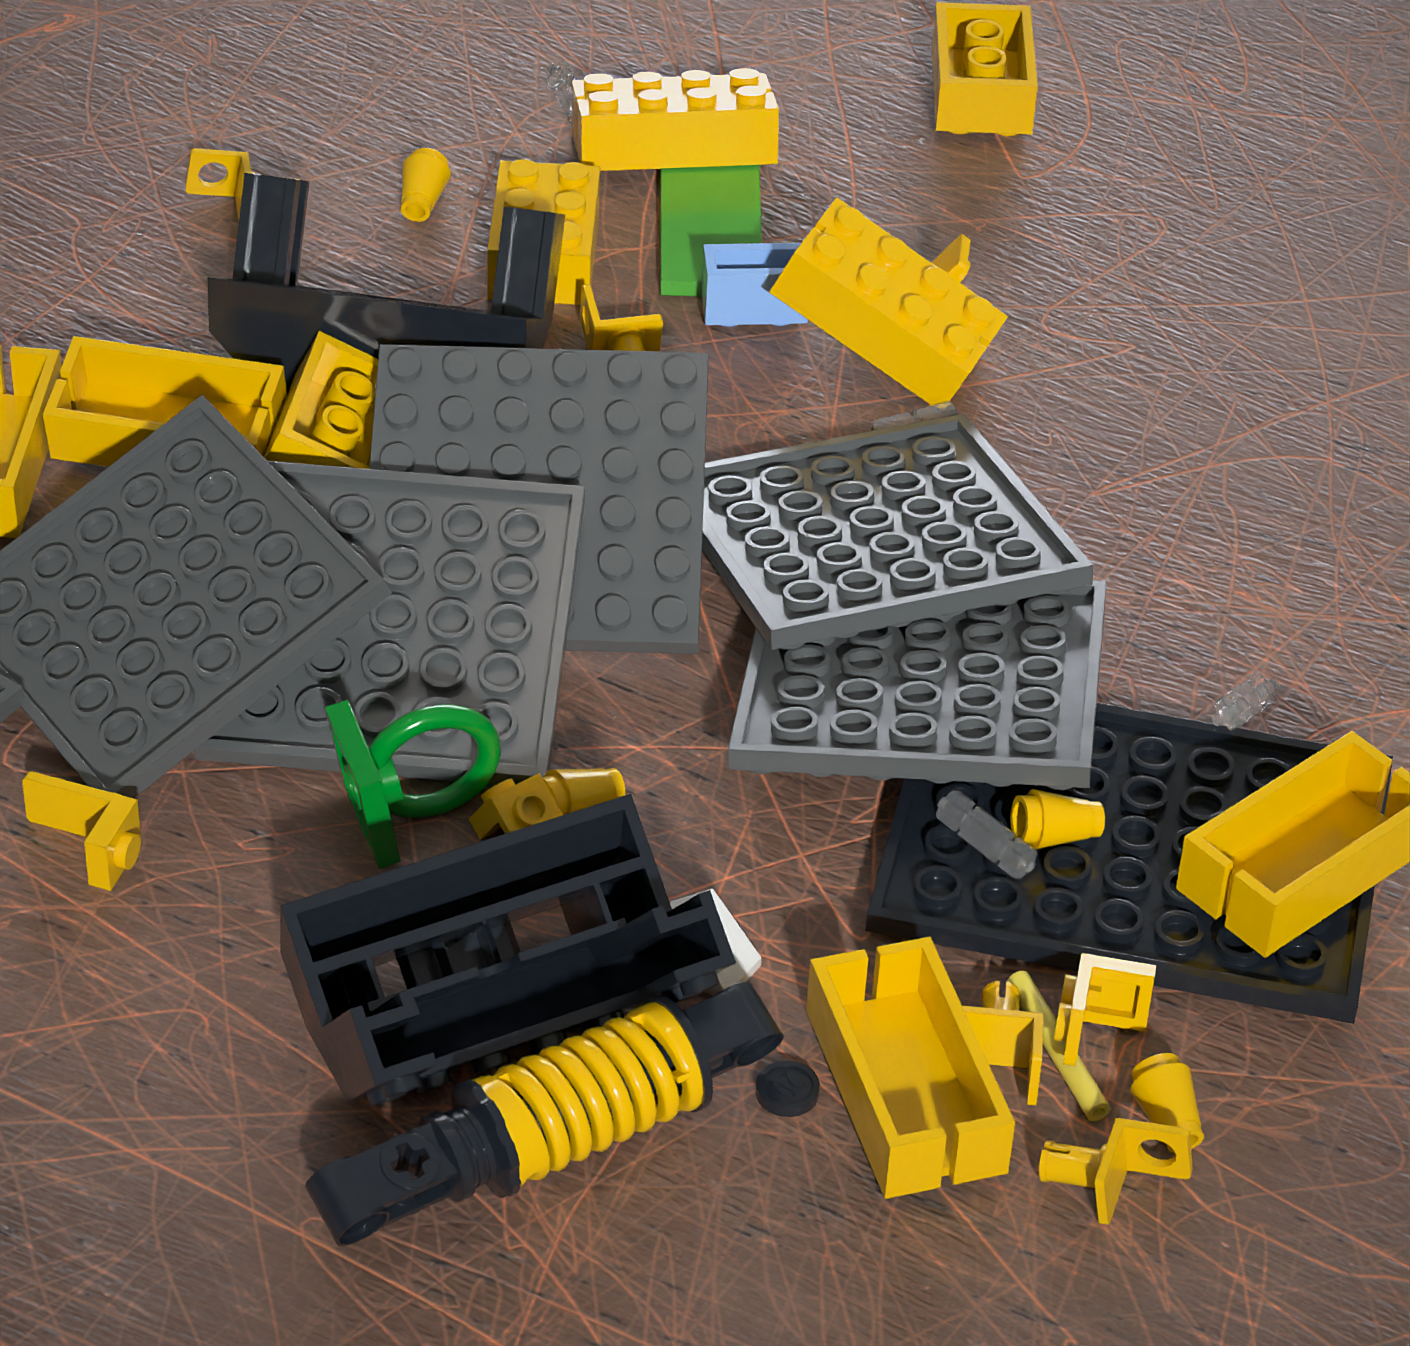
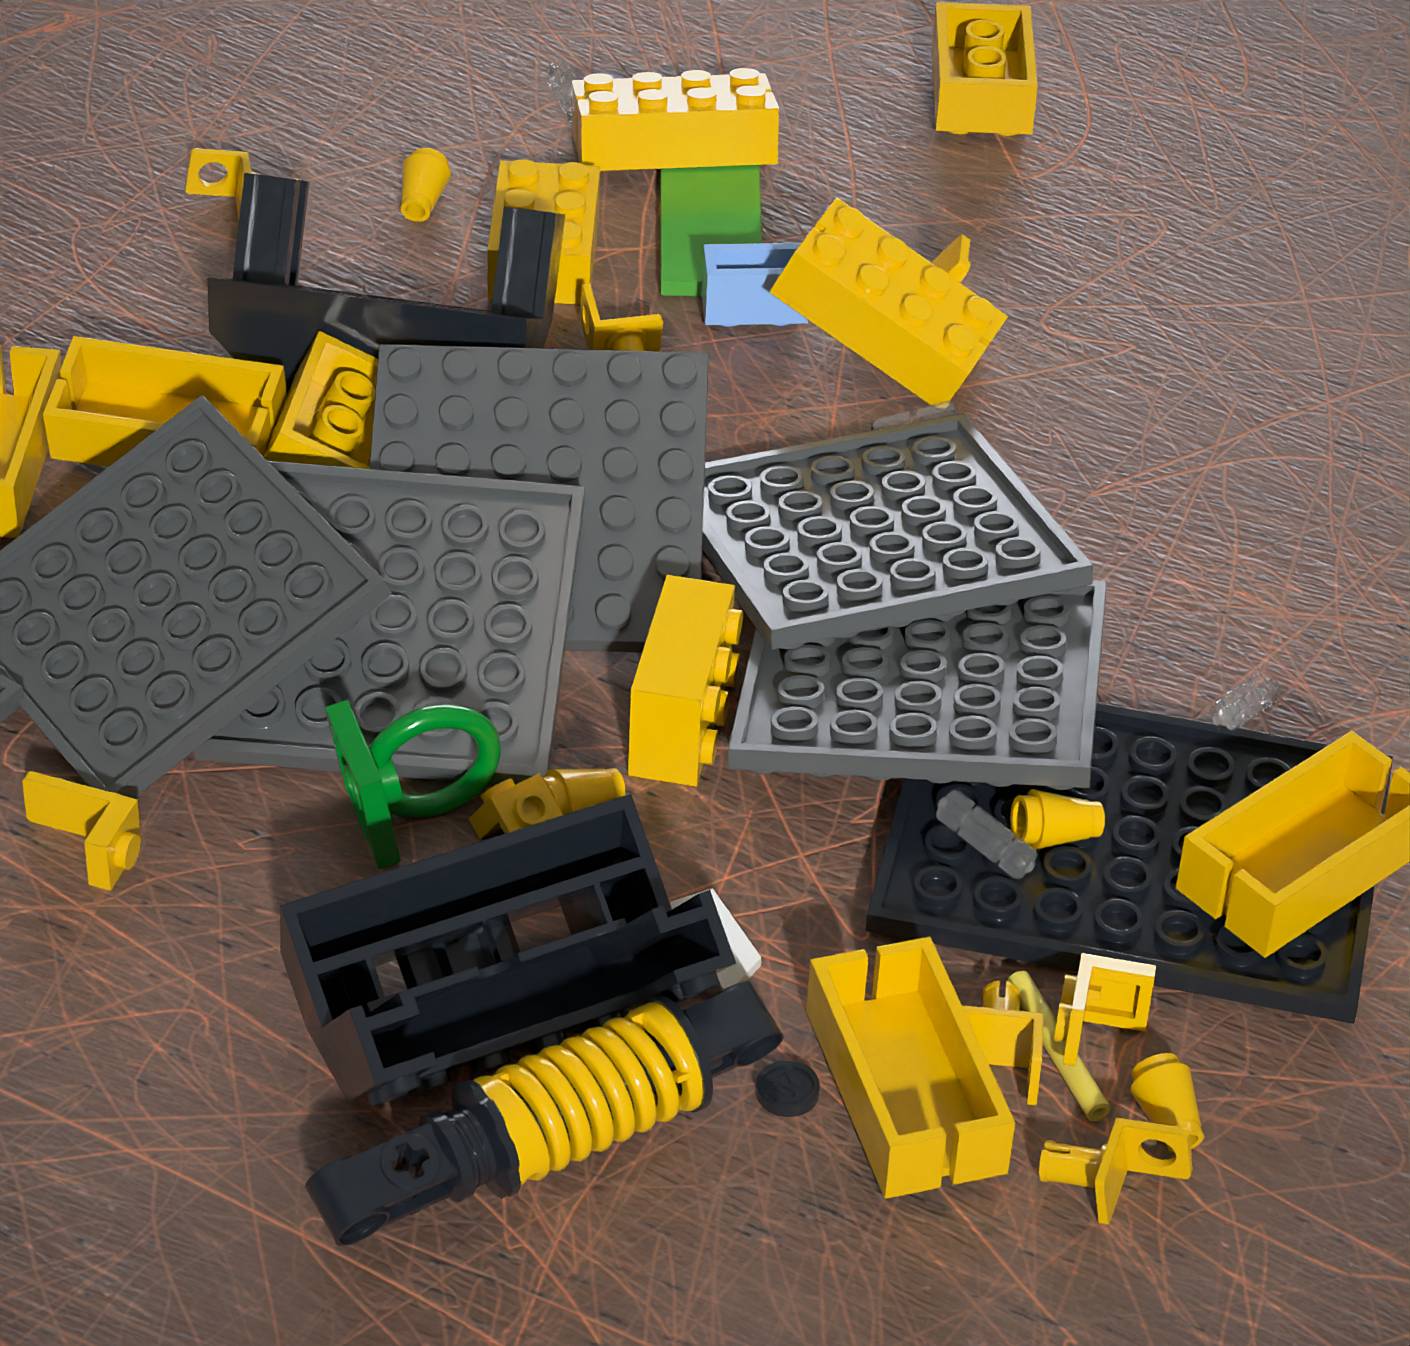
(683, 681): none -> yellow brick

